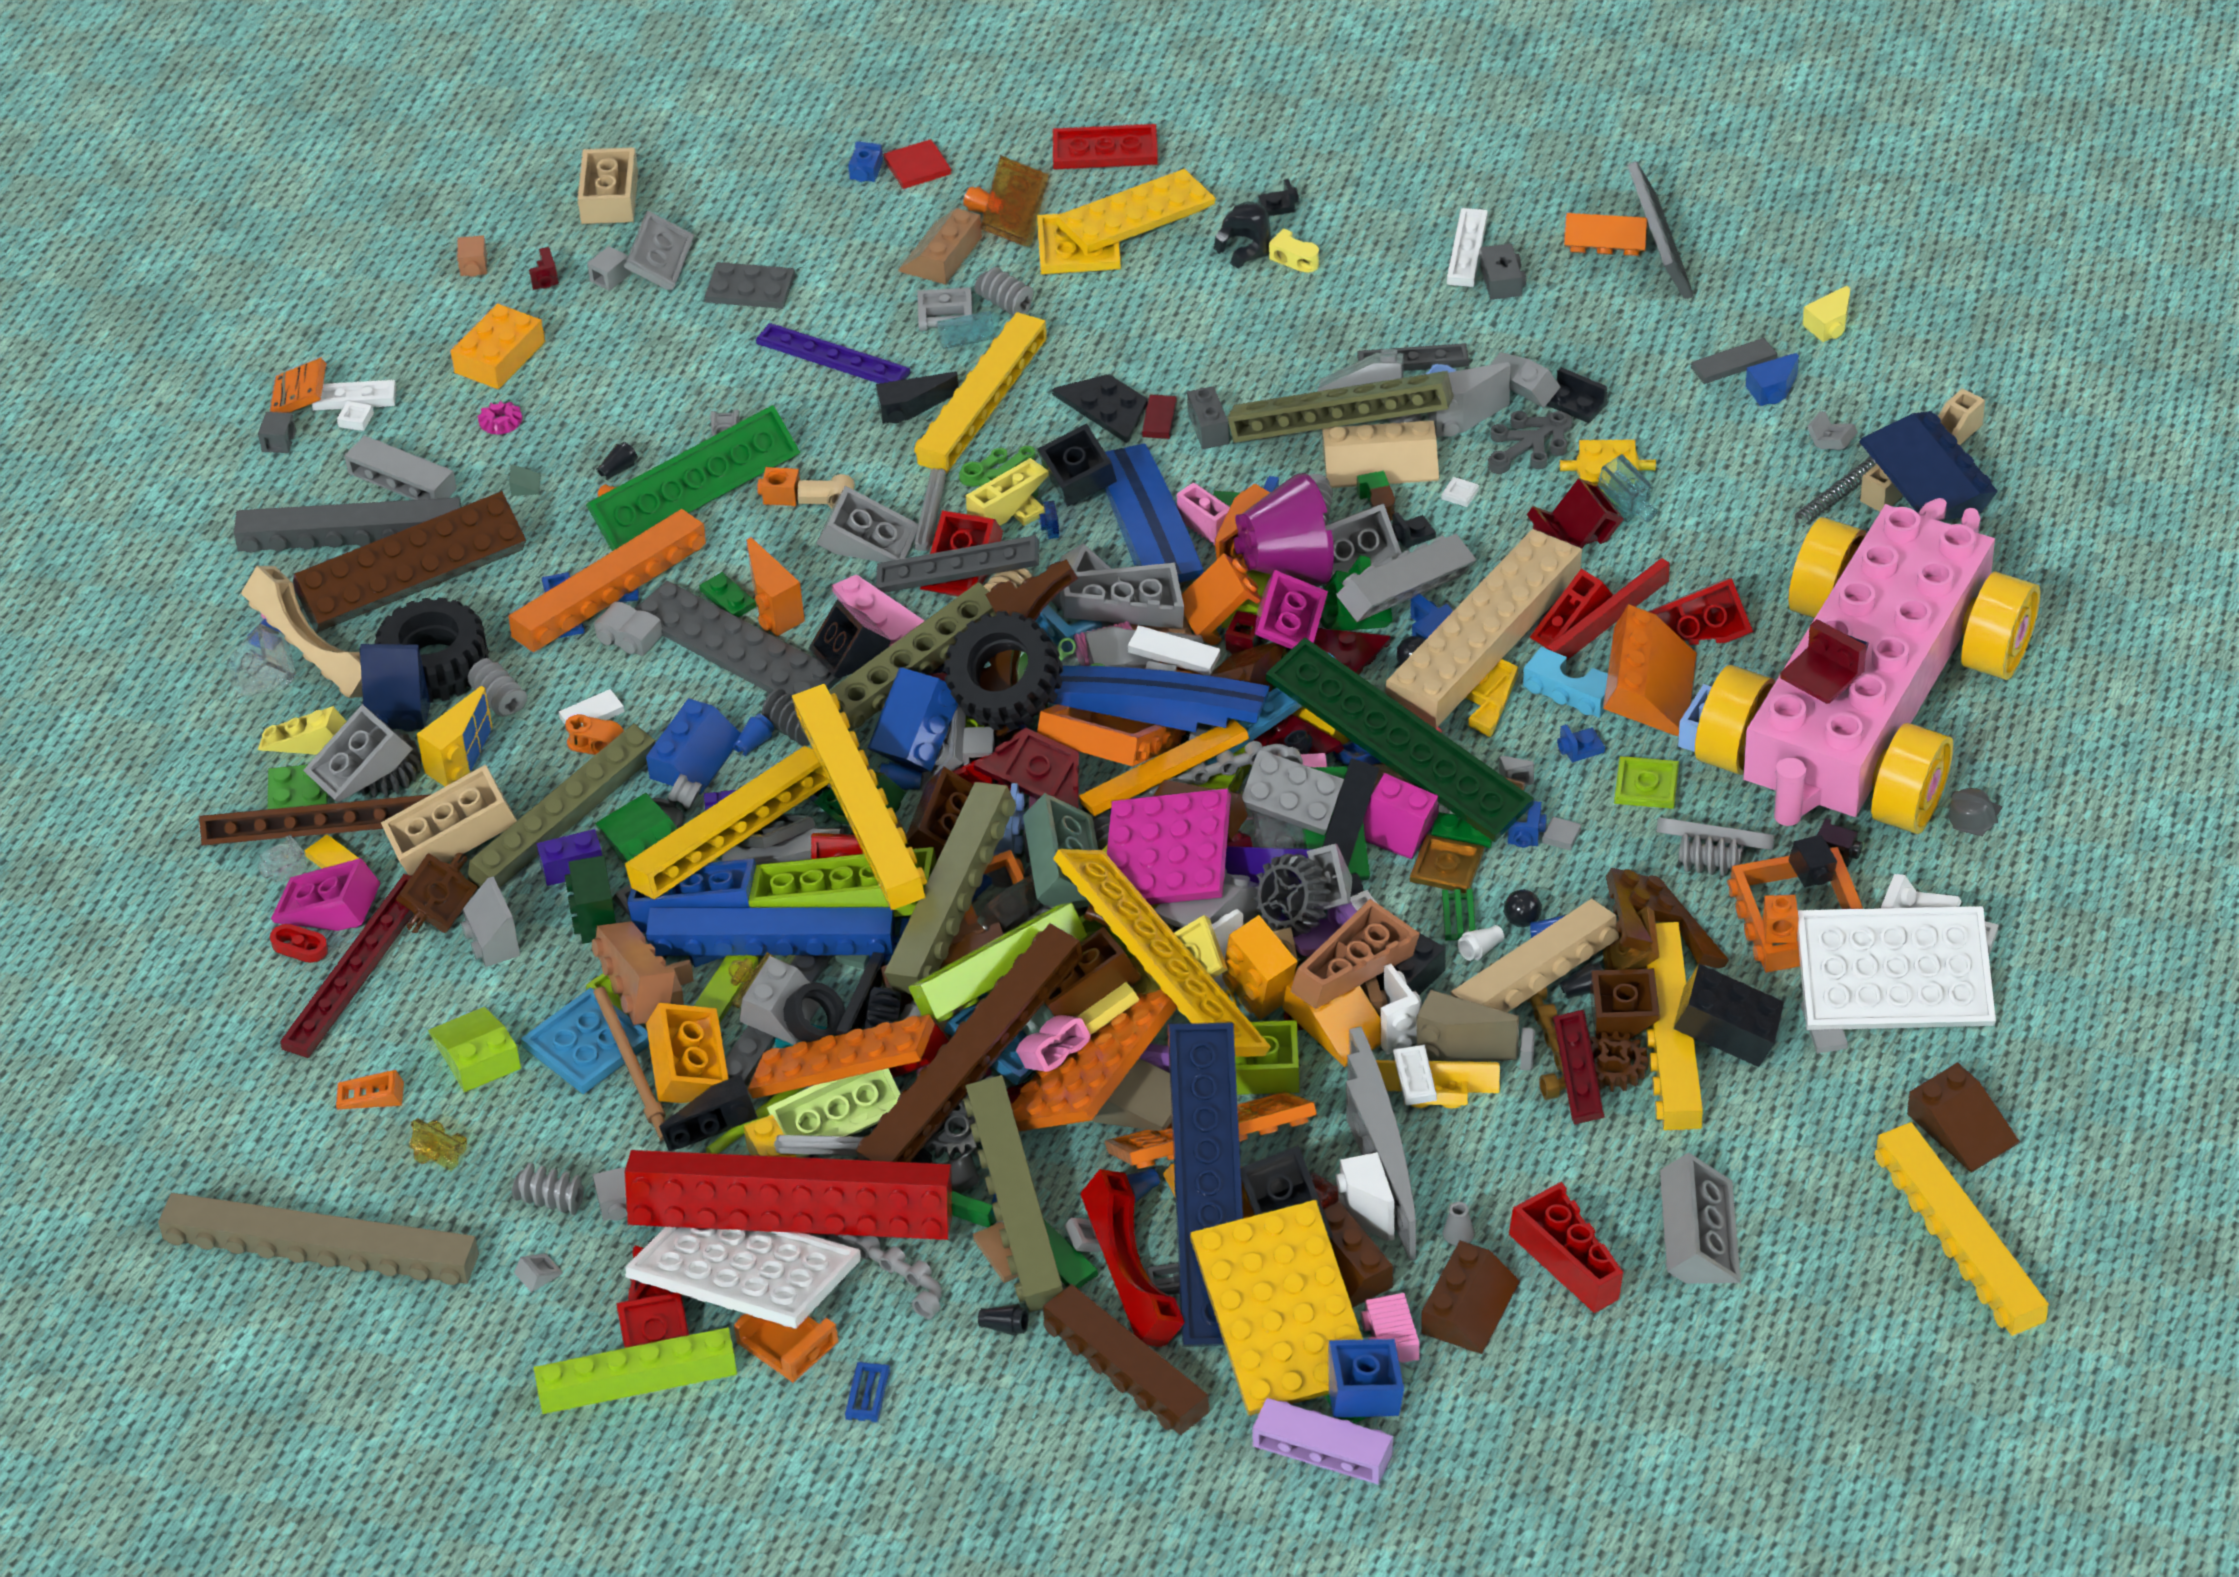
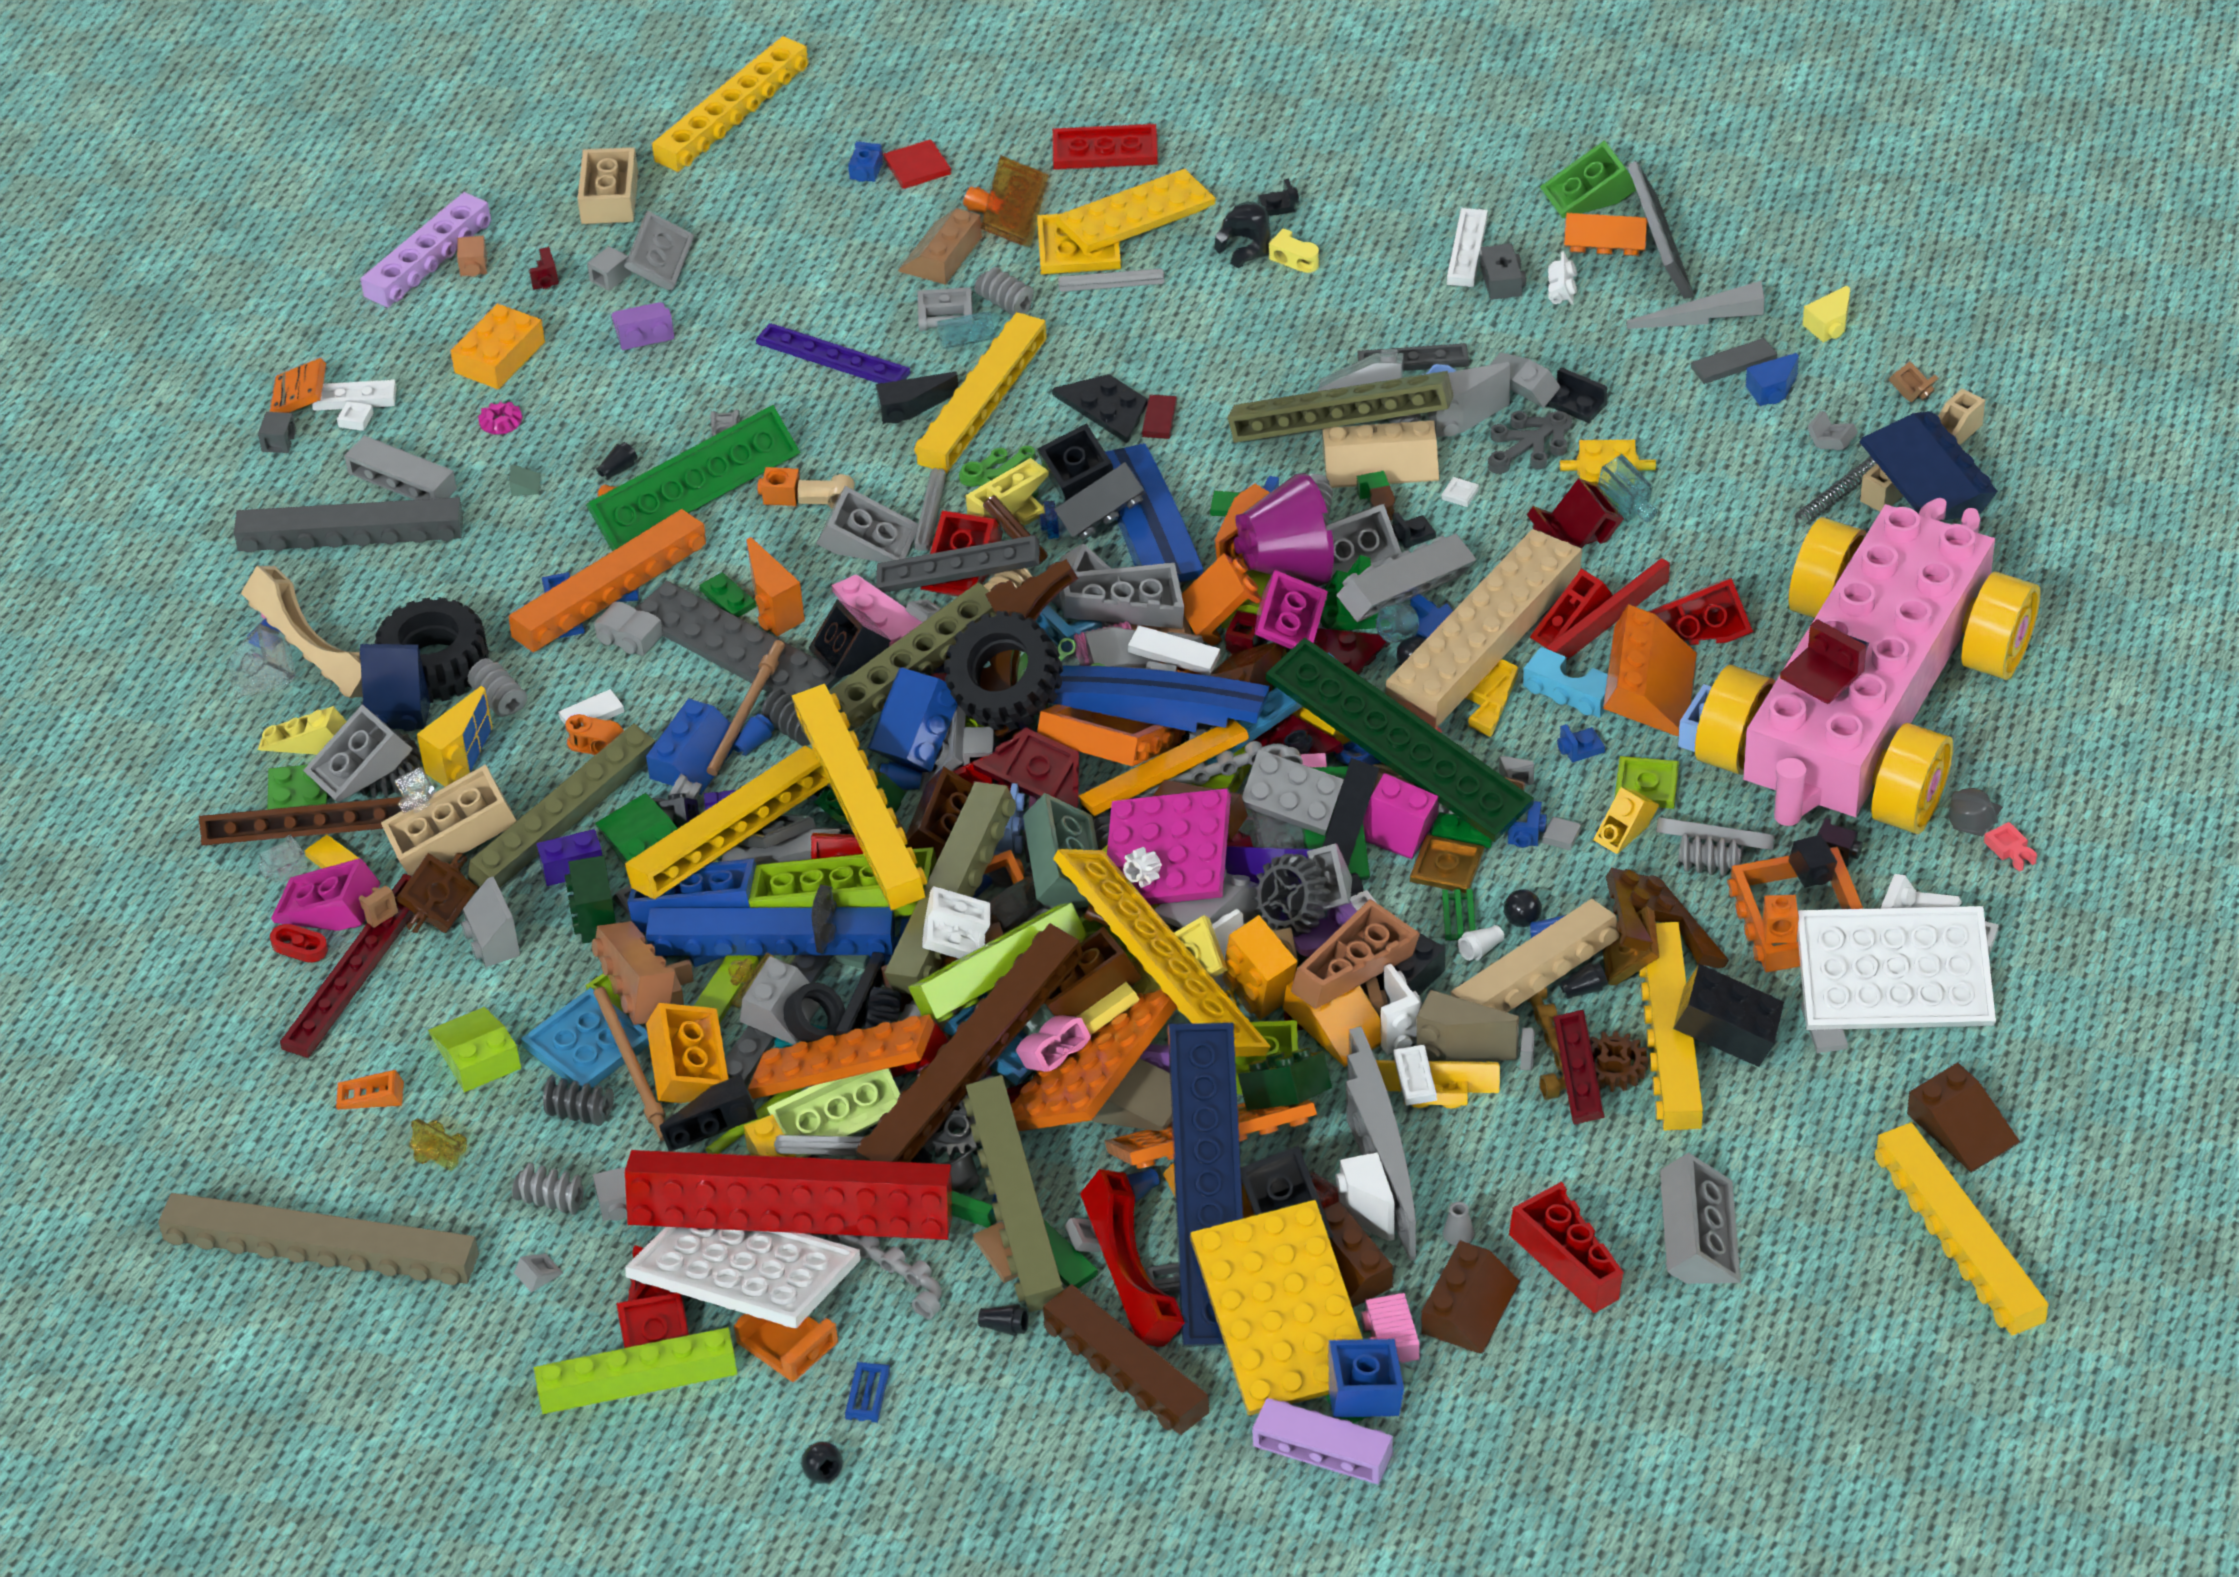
(379, 905): none -> medium nougat tile
(408, 561): reddish brown brick -> none
(415, 791): none -> clear bracket
(425, 250): none -> lavender brick
(575, 1103): none -> dark grey piece
(643, 325): none -> medium lavender bracket
(684, 808): none -> black bracket
(730, 104): none -> yellow brick
(749, 285): dark grey plate -> none
(767, 667): none -> medium nougat bar
(822, 914): none -> clear smoke slope
(822, 1462): none -> black piece
(922, 609): none -> light grey tile
(955, 923): none -> white slope
(1009, 522): none -> reddish brown axle
(1101, 502): none -> dark grey slope
(1111, 280): none -> light grey axle
(1142, 867): none -> white gear
(1201, 511): bright pink brick -> none
(1208, 417): dark grey brick -> none
(1284, 1079): none -> dark green brick
(1397, 622): none -> clear light blue head
(1561, 280): none -> white hinge
(1590, 183): none -> bright green slope
(1623, 1001): reddish brown slope -> none
(1625, 819): none -> yellow slope
(1740, 301): none -> light grey wedge
(1912, 383): none -> medium nougat bracket
(2009, 842): none -> coral plate

